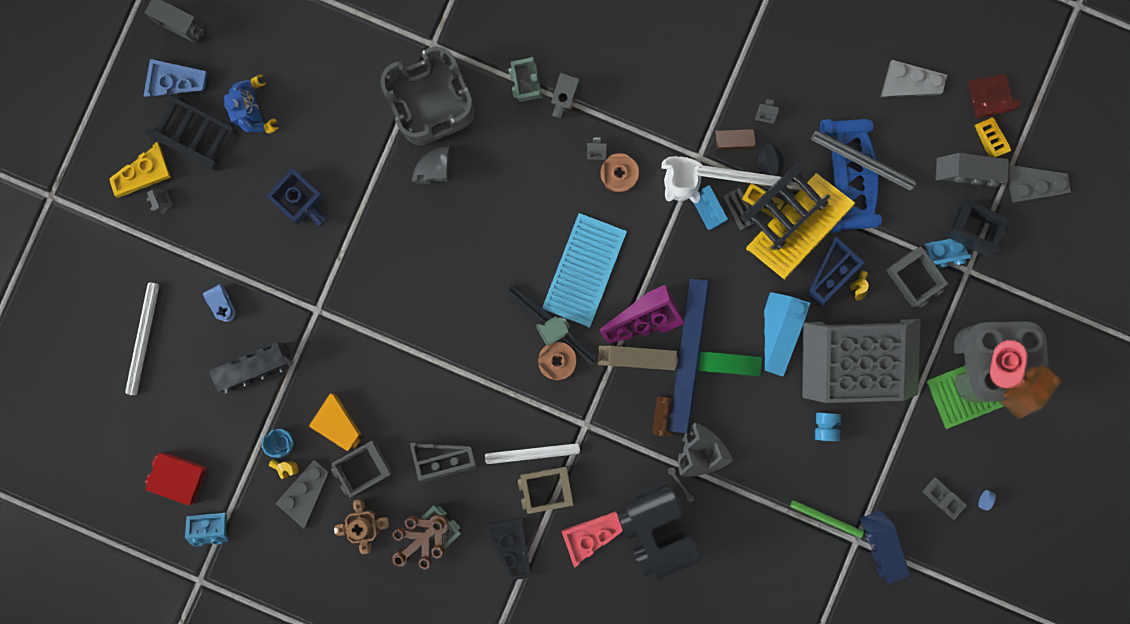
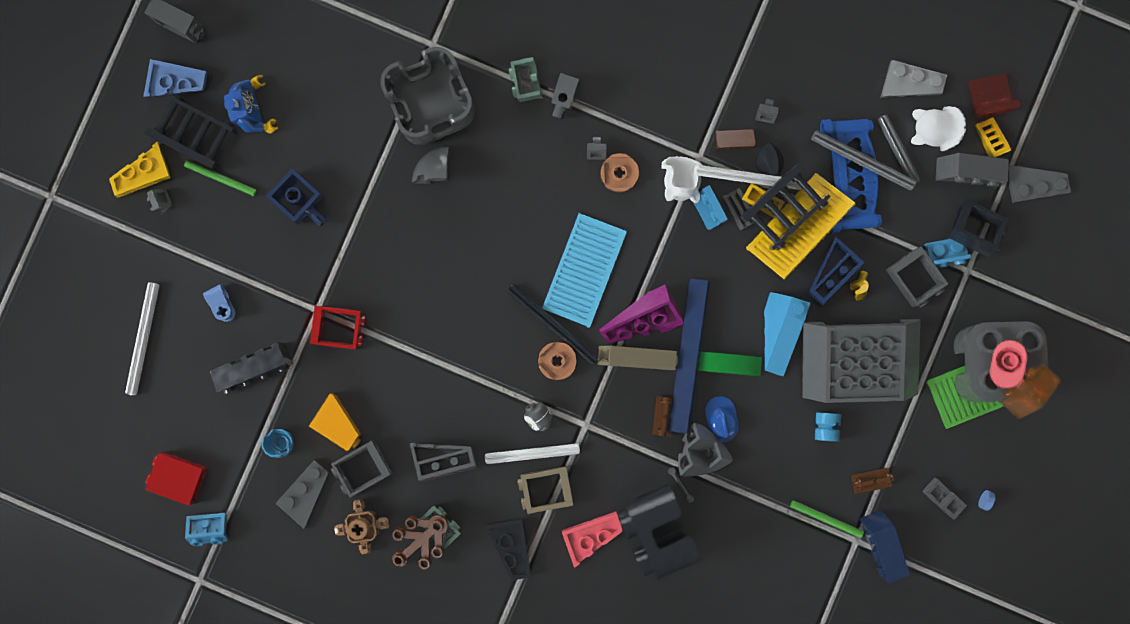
(221, 178): none -> bright green bar
(284, 468): yellow piece -> none
(318, 322): none -> red window
(538, 416): none -> dark grey head
(553, 330): sand green window -> none
(722, 418): none -> blue piece
(872, 480): none -> reddish brown hinge
(897, 147): none -> dark grey axle
(939, 127): none -> white hair

